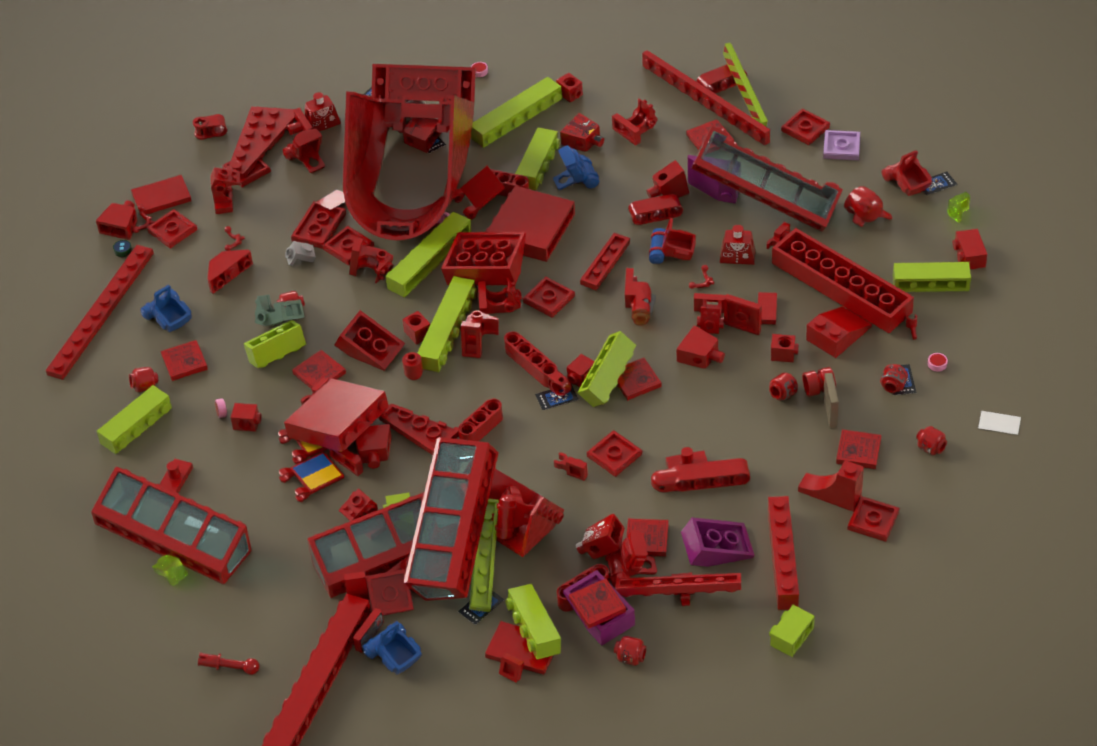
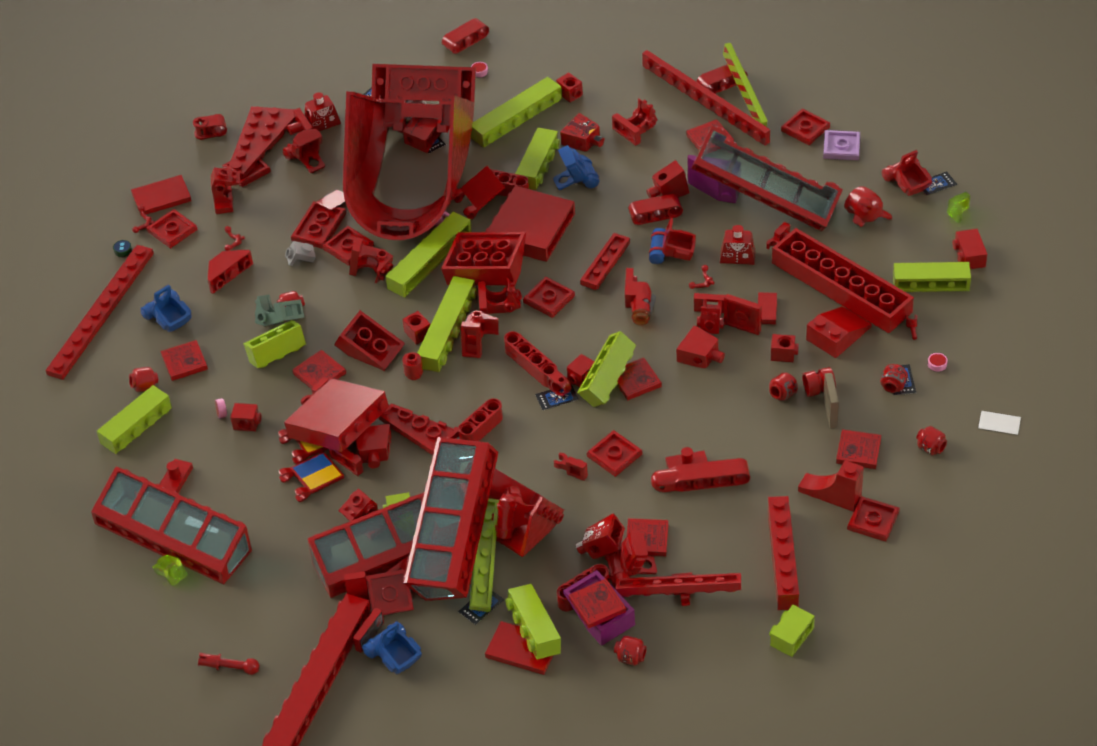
(118, 220): red torso -> none
(465, 35): none -> red beam
(511, 667): red plate -> none
(716, 542): magenta slope -> none

